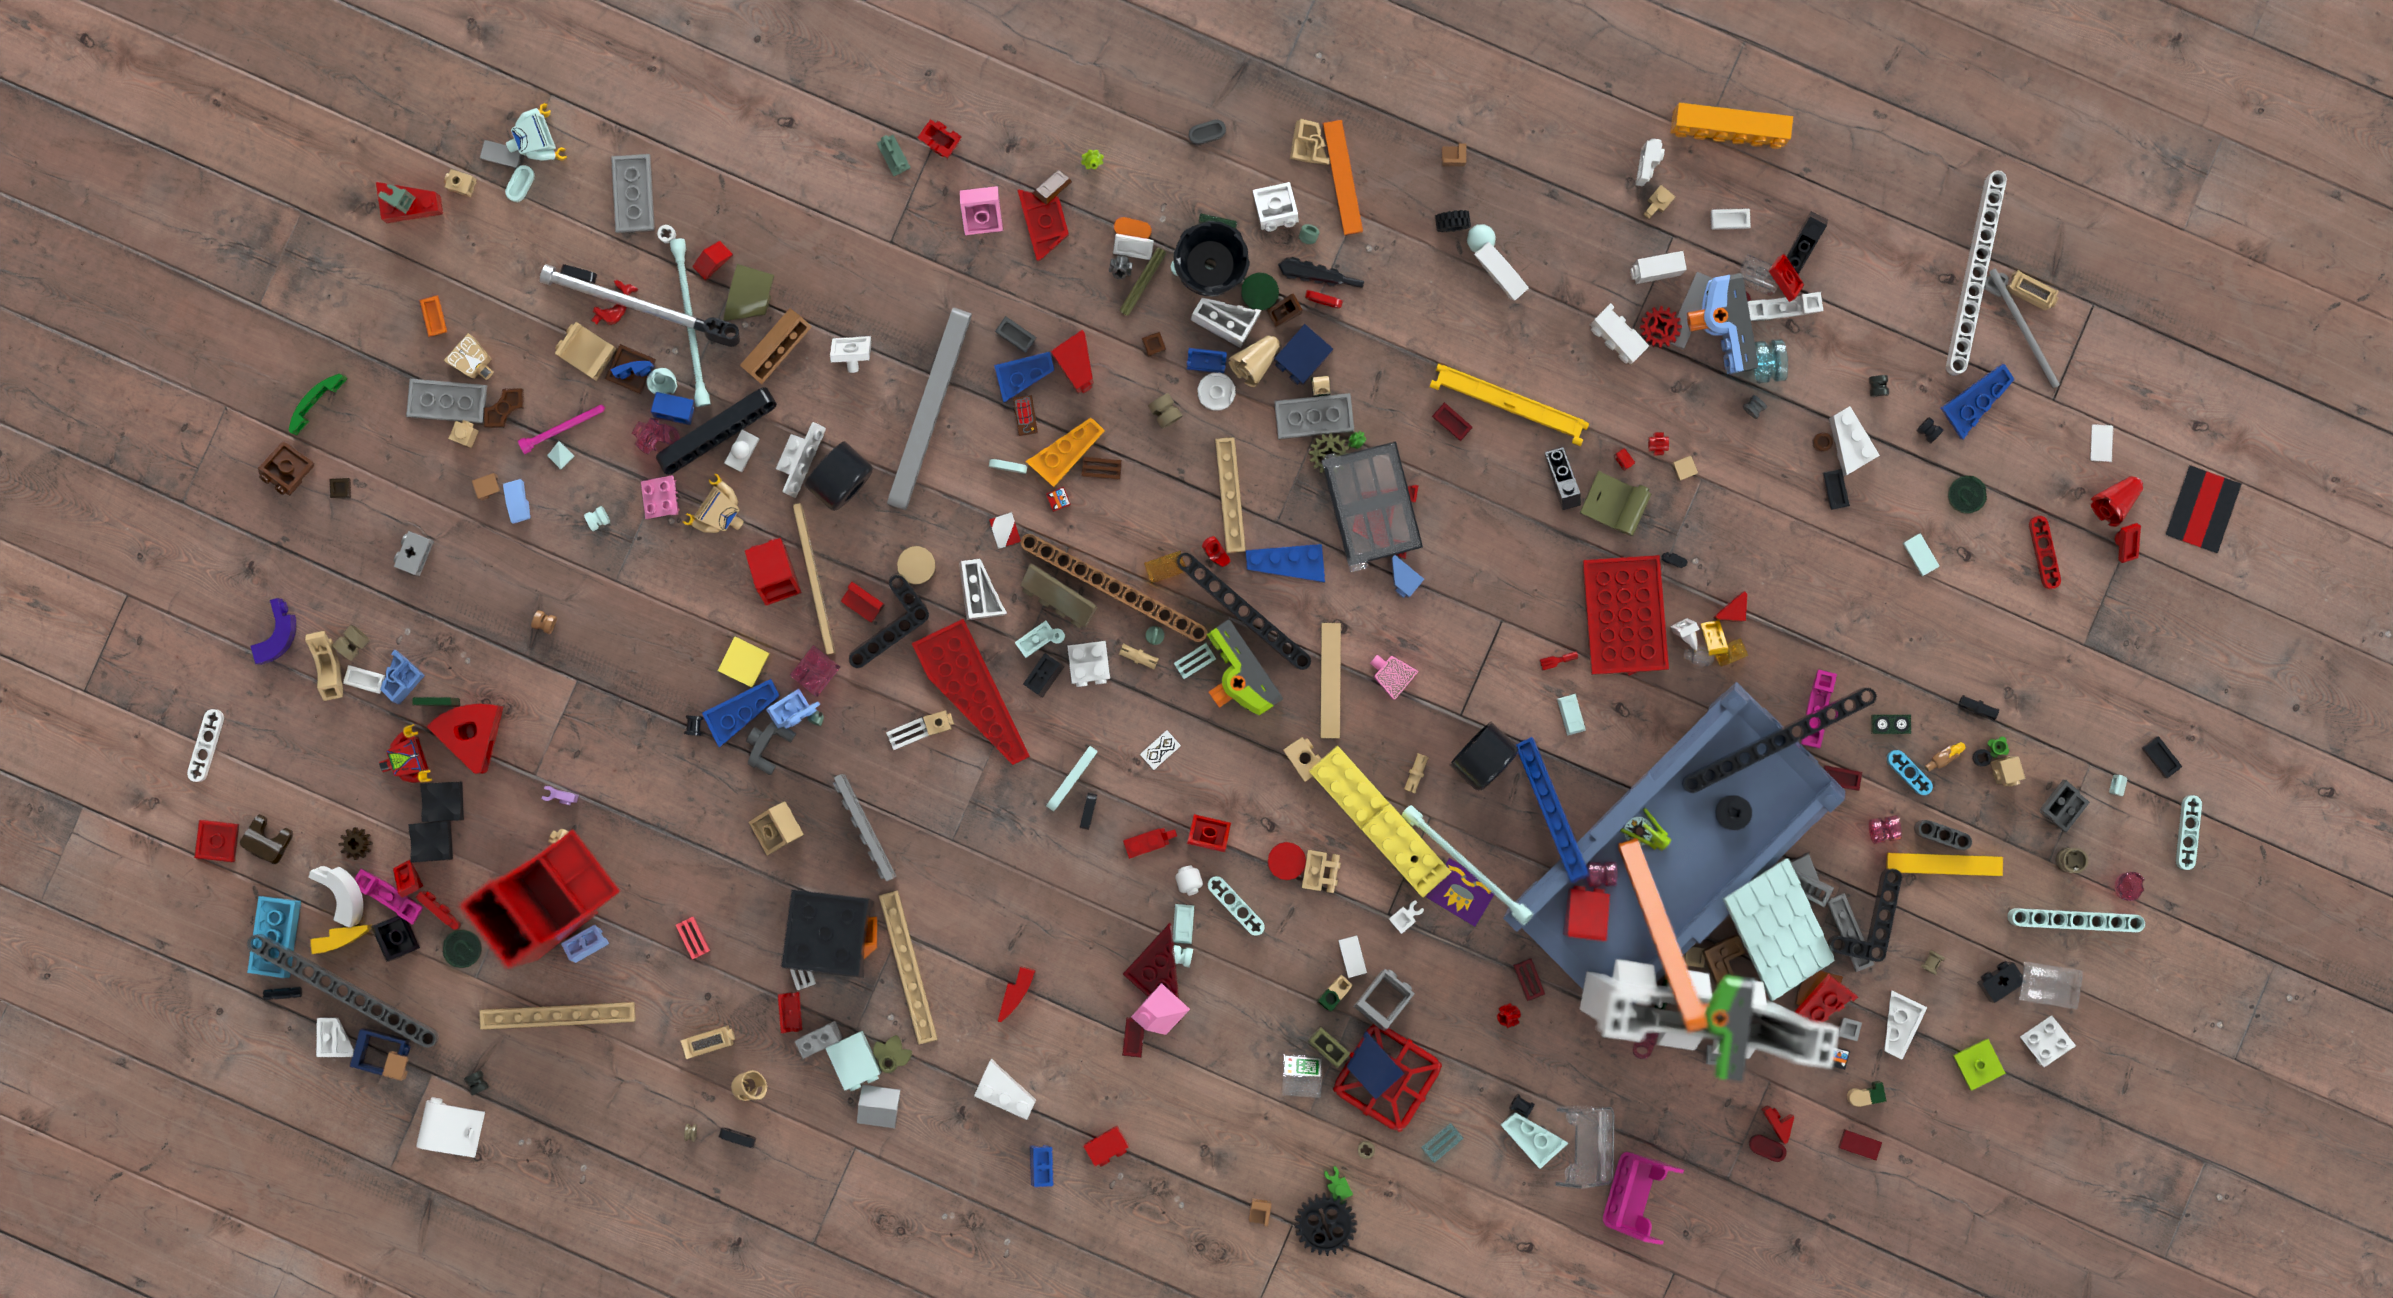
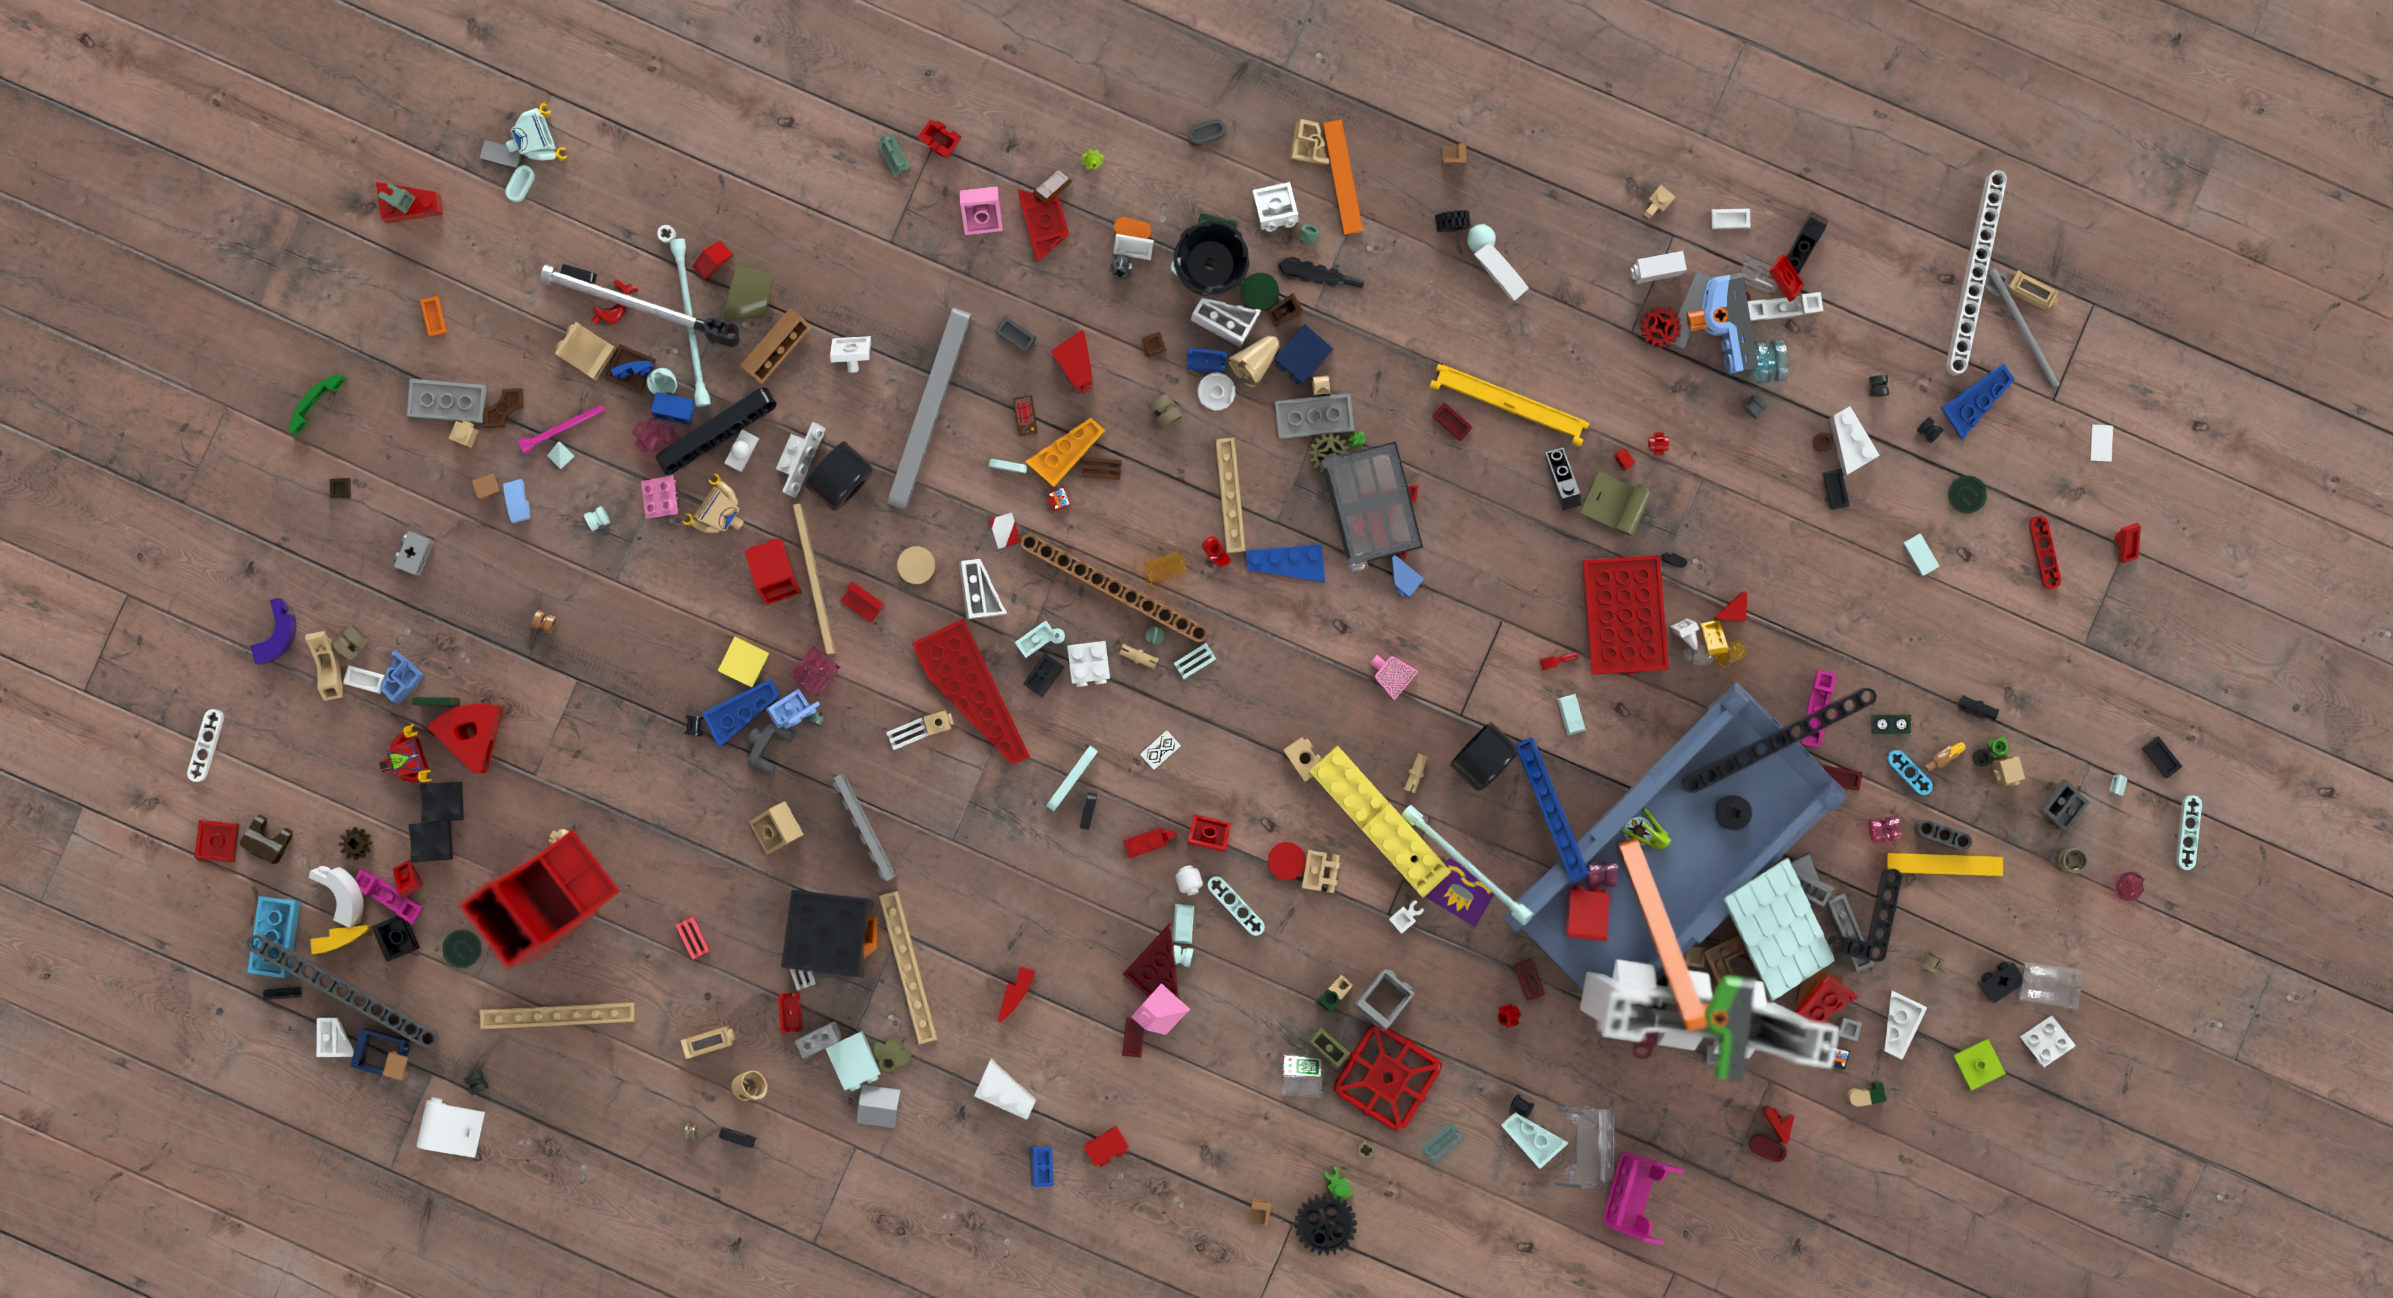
(285, 468): reddish brown plate -> none
(438, 910): red hinge -> none
(459, 182): tan brick -> none
(470, 358): tan torso -> none
(565, 797): lavender plate -> none
(584, 944): light blue hinge -> none
(633, 193): light grey tile -> none
(894, 626): black beam -> none
(1021, 373): blue wing -> none
(1058, 596): dark tan slope -> none
(1142, 282): olive axle -> none
(1252, 613): black beam -> none
(1257, 689): piece -> none
(1323, 299): red tile -> none
(1330, 680): tan tile -> none
(1352, 956): white tile -> none
(1374, 1067): dark blue slope -> none
(1618, 335): white wedge -> none
(1650, 156): white plate -> none
(1685, 468): tan tile -> none
(1732, 125): light orange brick -> none
(1860, 1144): dark red tile -> none
(2085, 922): light aqua beam -> none
(2116, 501): red cone -> none
(2203, 509): black sticker -> none

